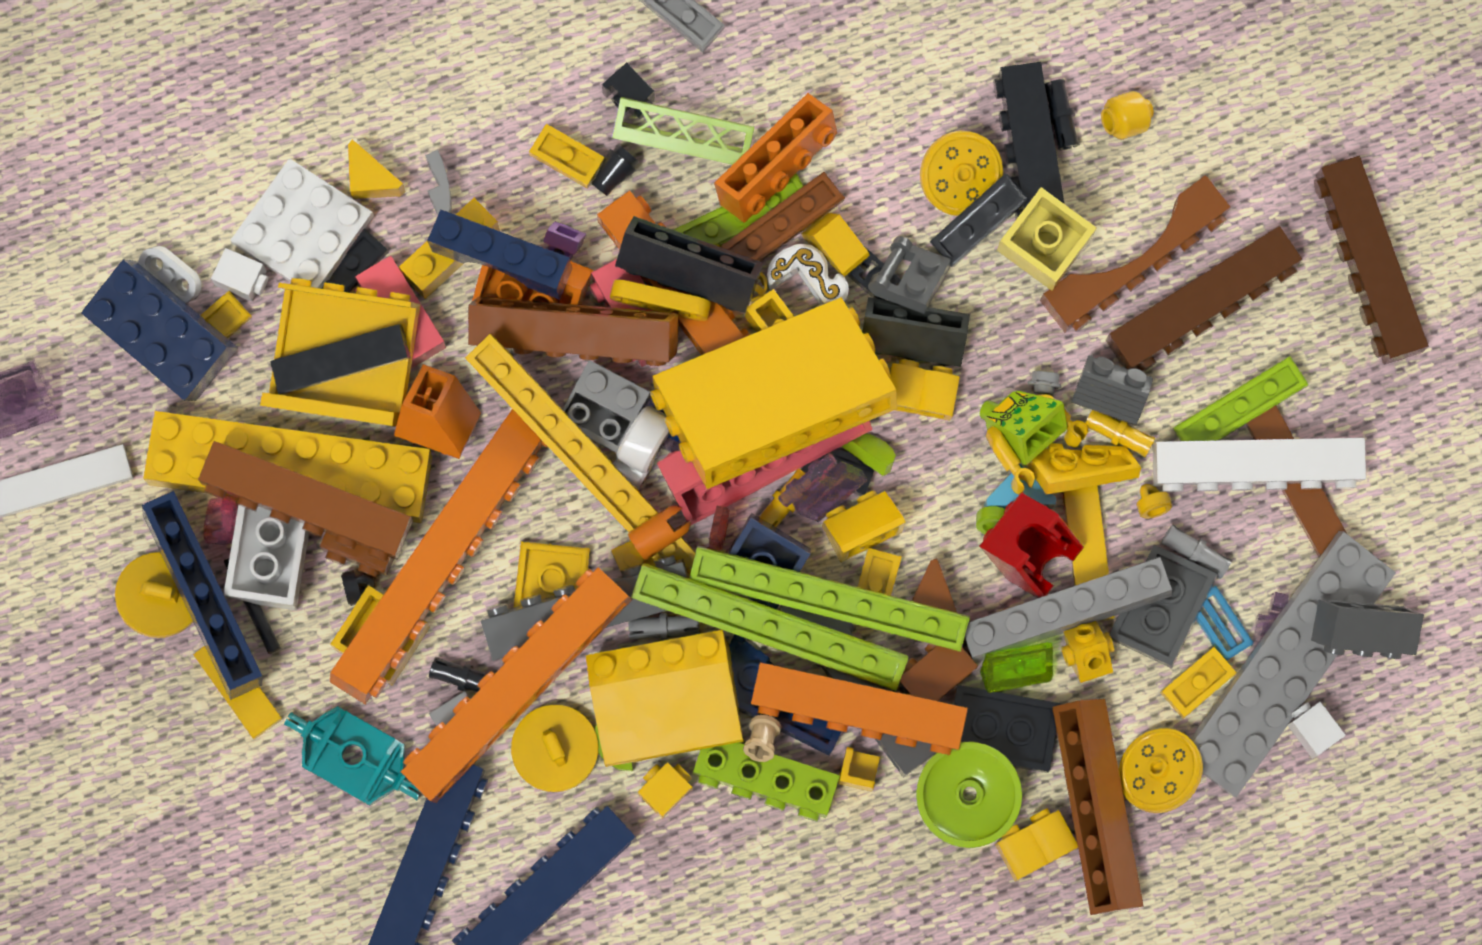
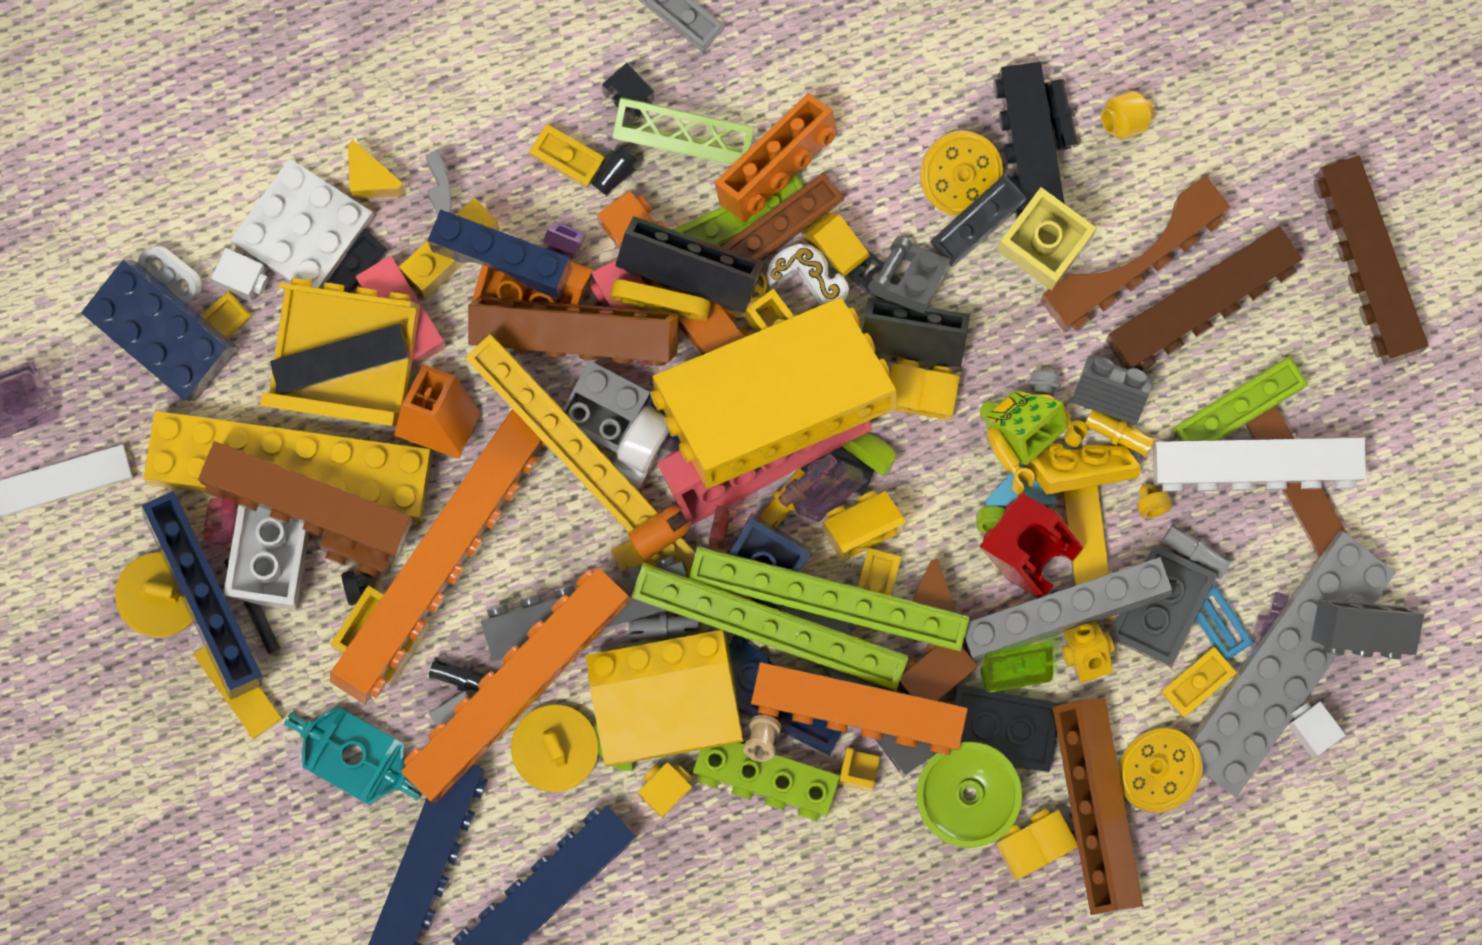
(547, 568): yellow tile -> none

